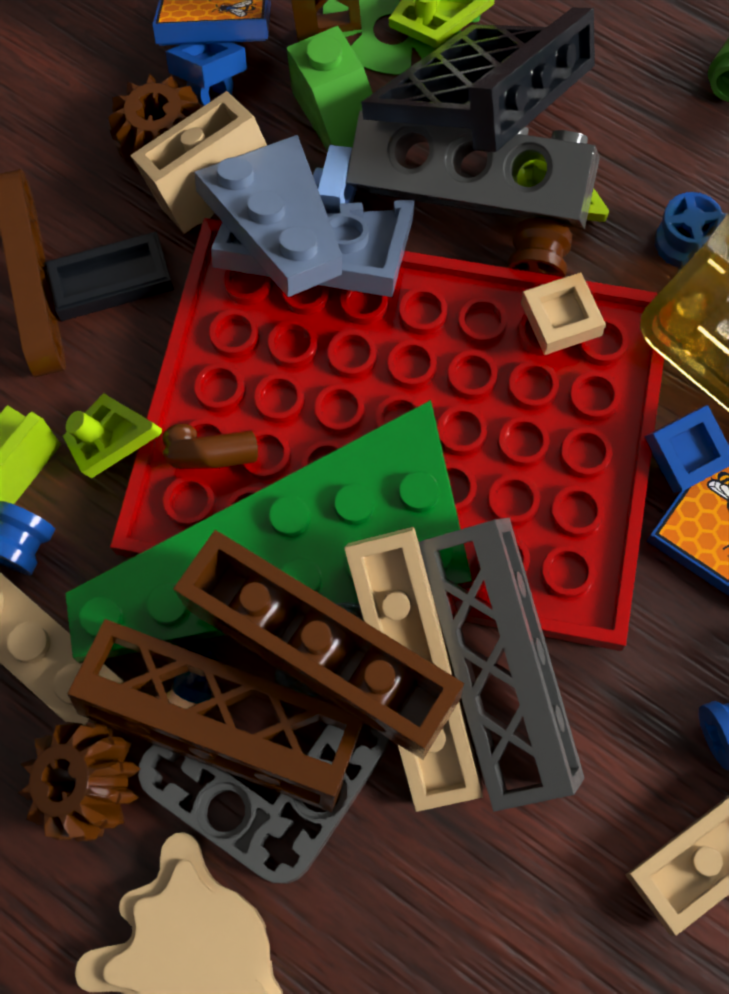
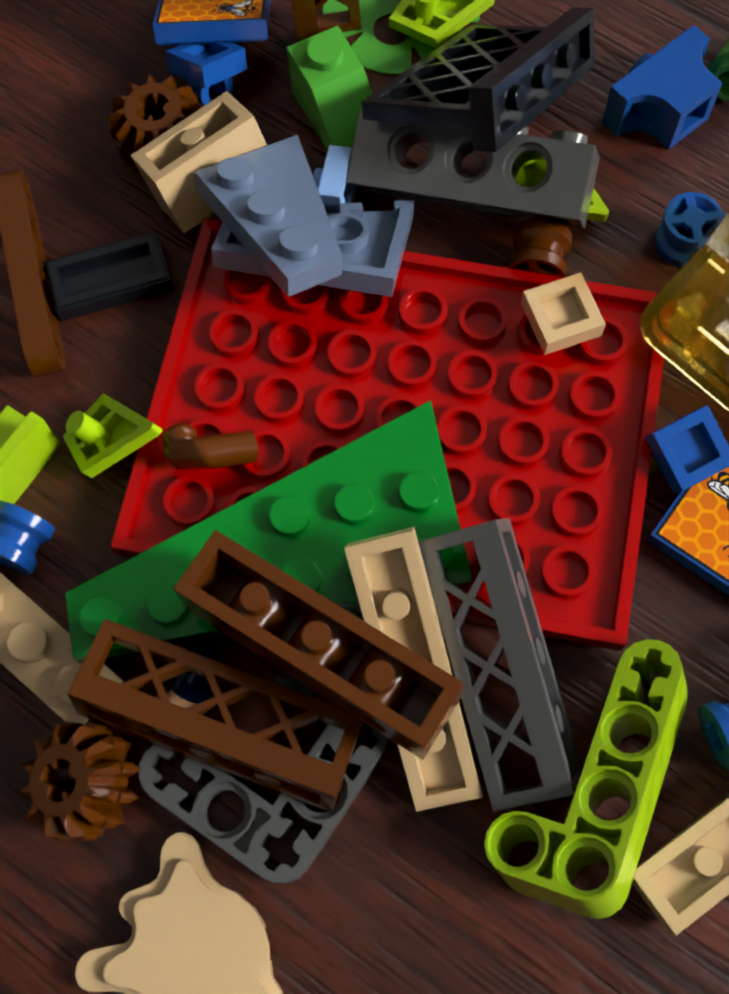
(605, 775): none -> lime beam
(665, 91): none -> blue brick

